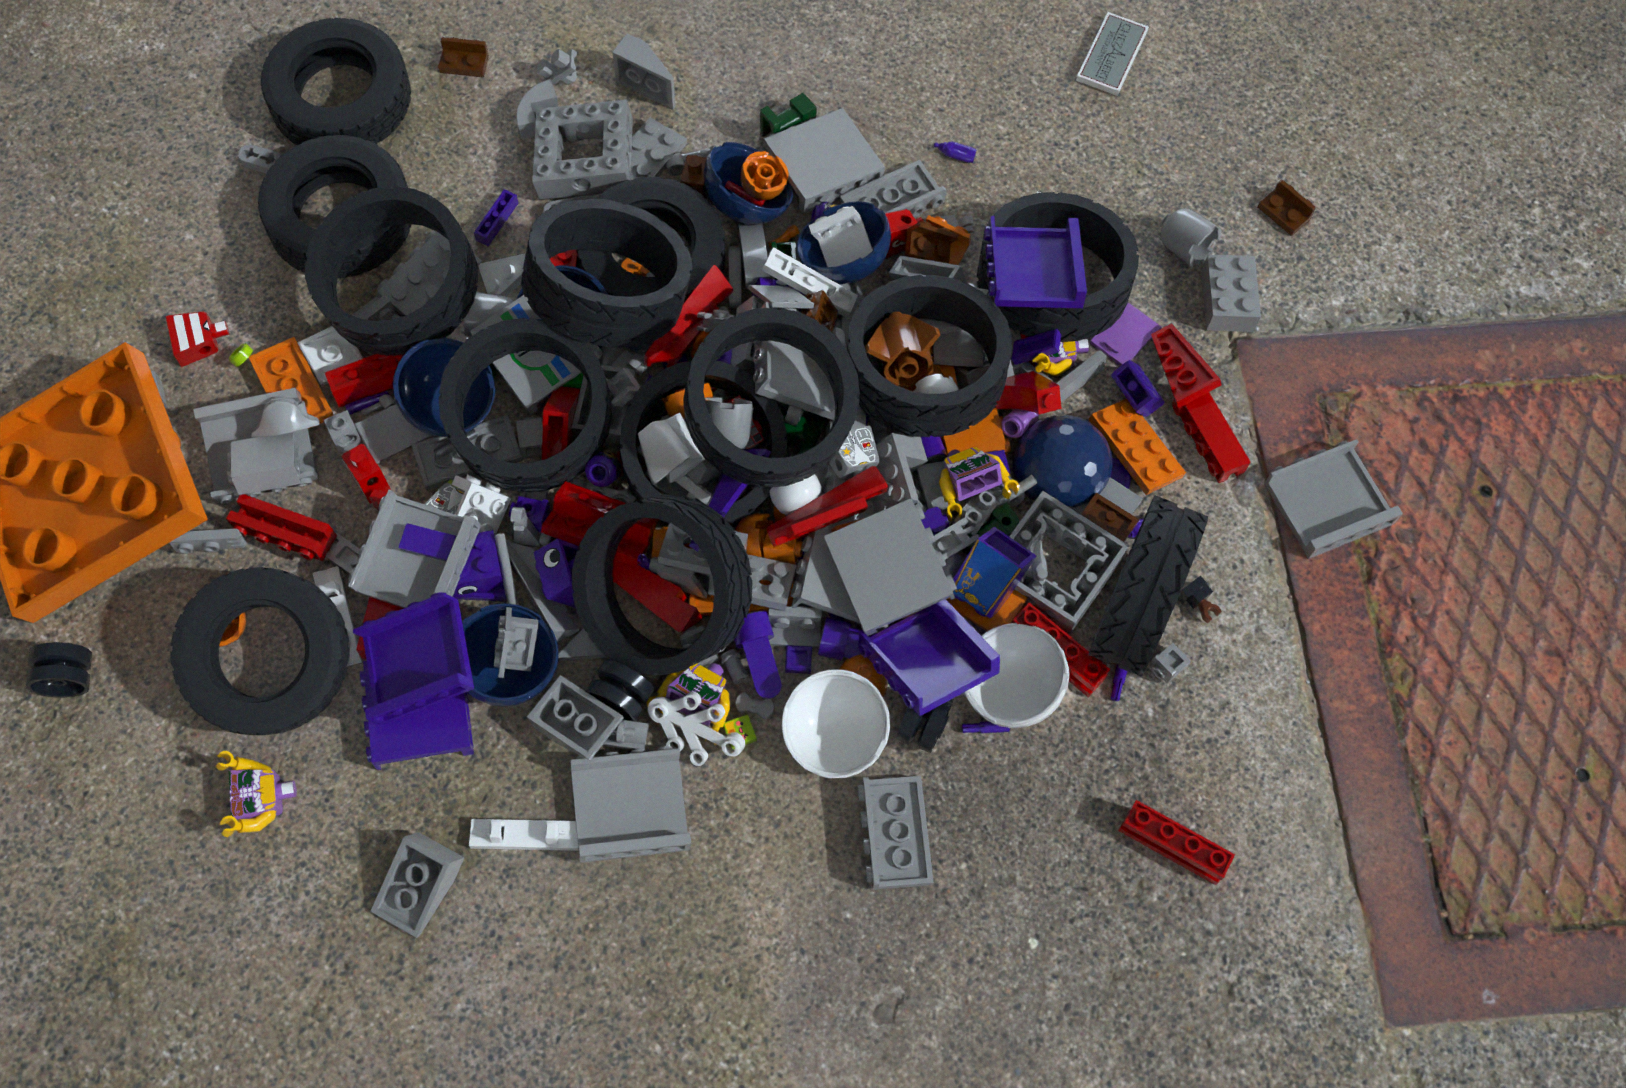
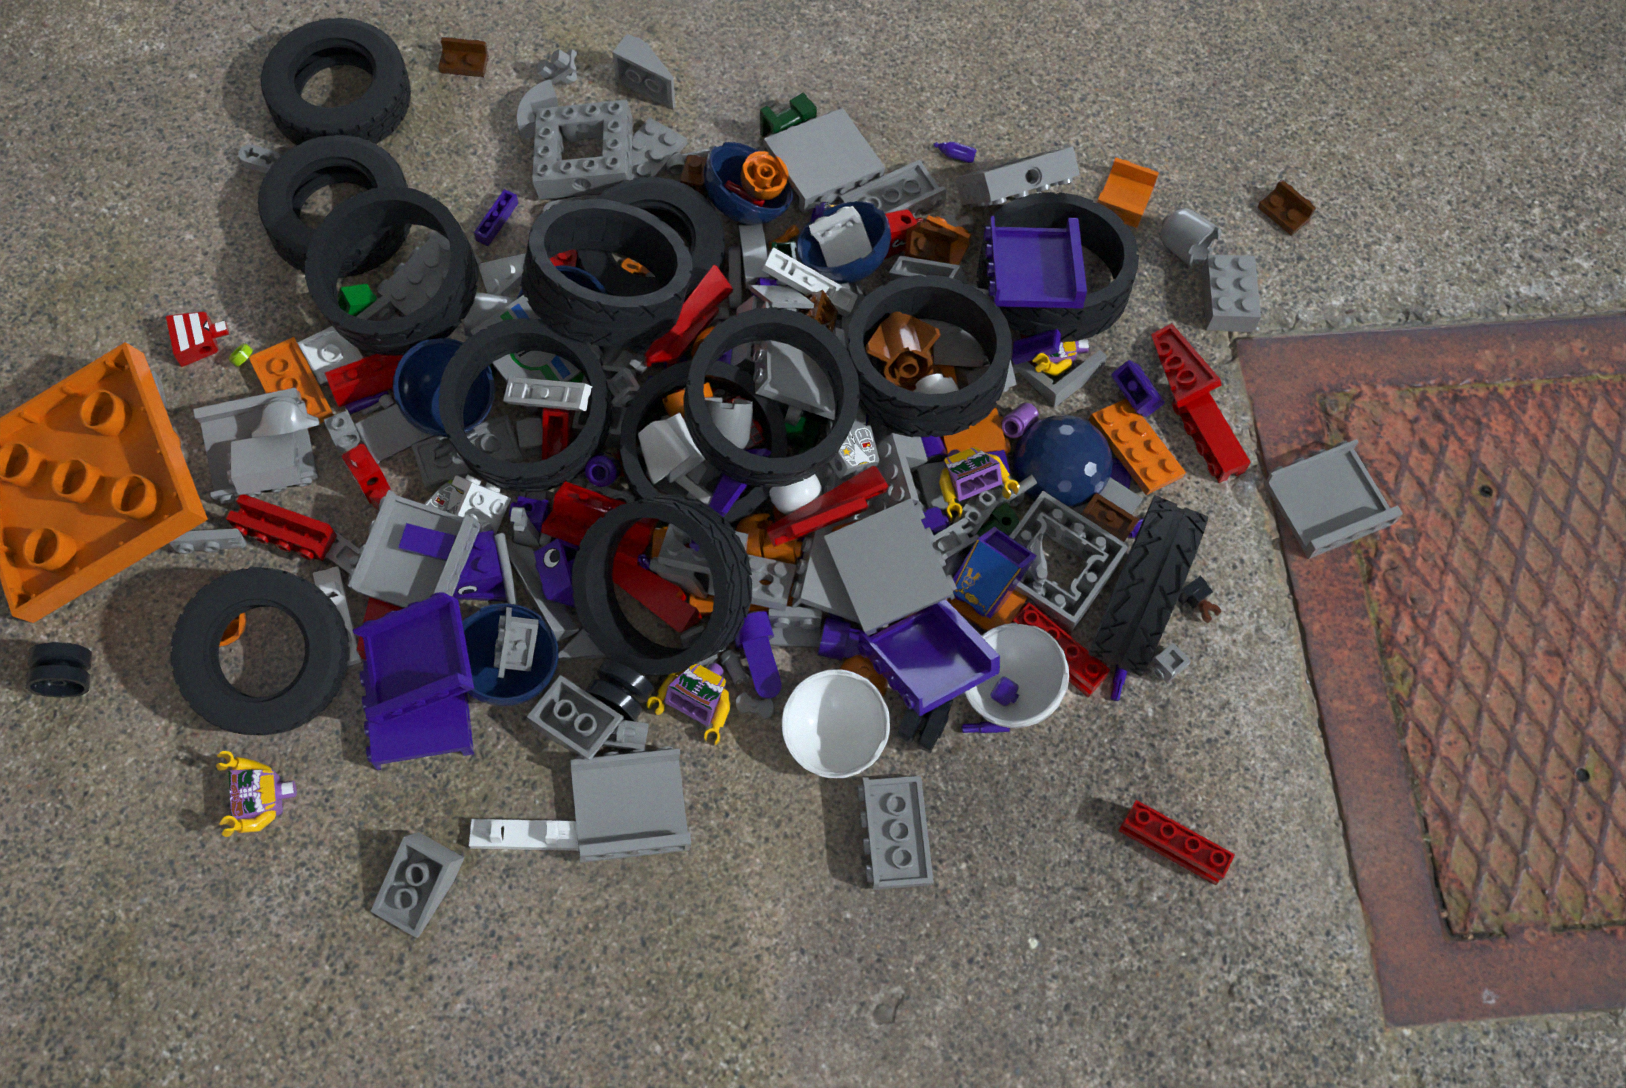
(355, 298): none -> green brick
(547, 393): none -> white hinge
(691, 726): white plant -> none
(710, 321): light grey plate -> none
(742, 726): lime tile -> none
(798, 659): dark purple tile -> none
(1005, 691): none -> dark purple piece
(1017, 177): none -> light grey brick
(1030, 393): red arch -> none
(1112, 53): light grey tile -> none
(1126, 335): medium lavender container -> none
(1128, 190): none -> orange panel

